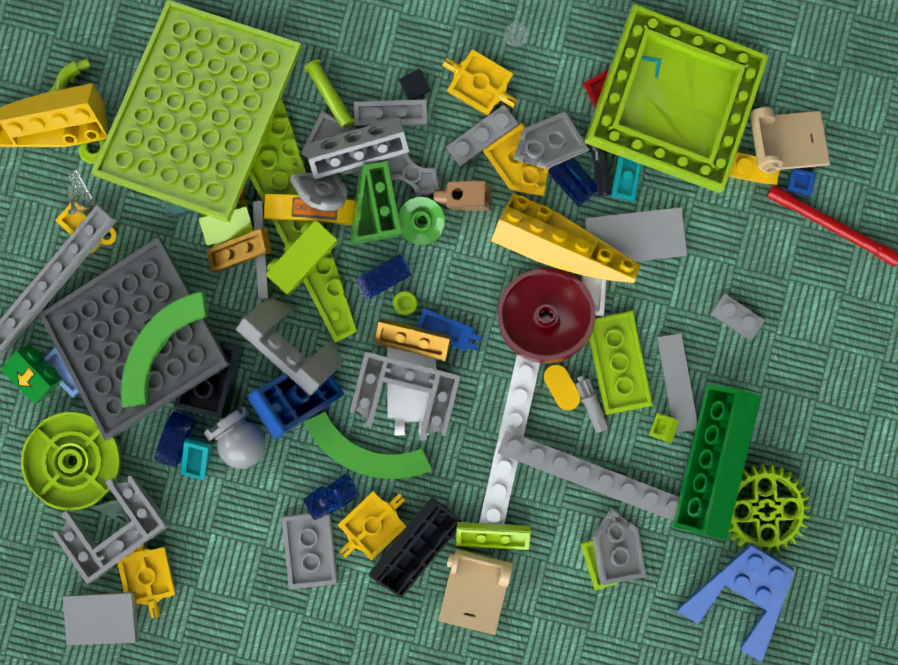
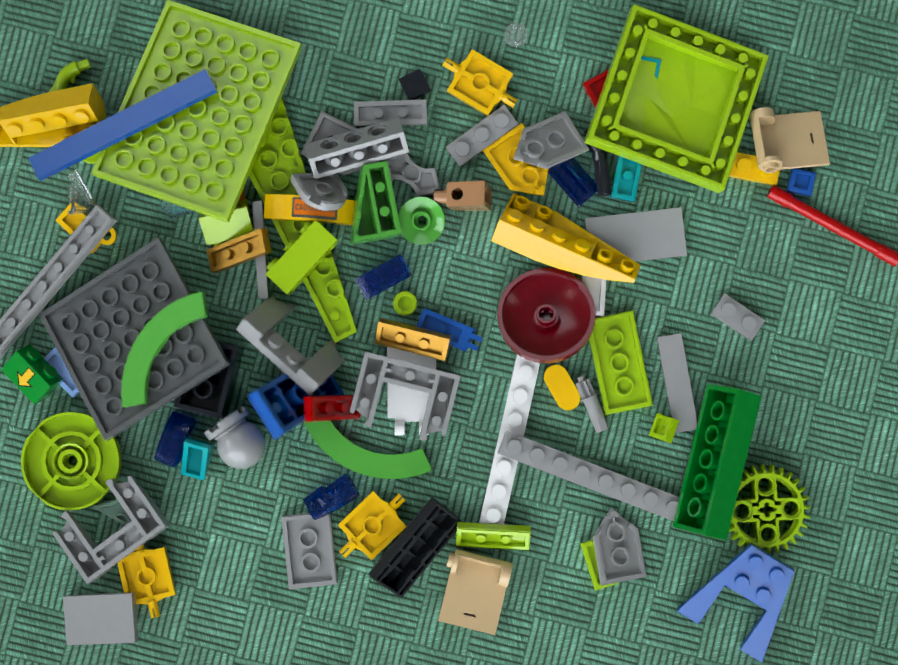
(122, 125): none -> blue tile
(329, 93): lime pin -> none
(329, 408): none -> red tile

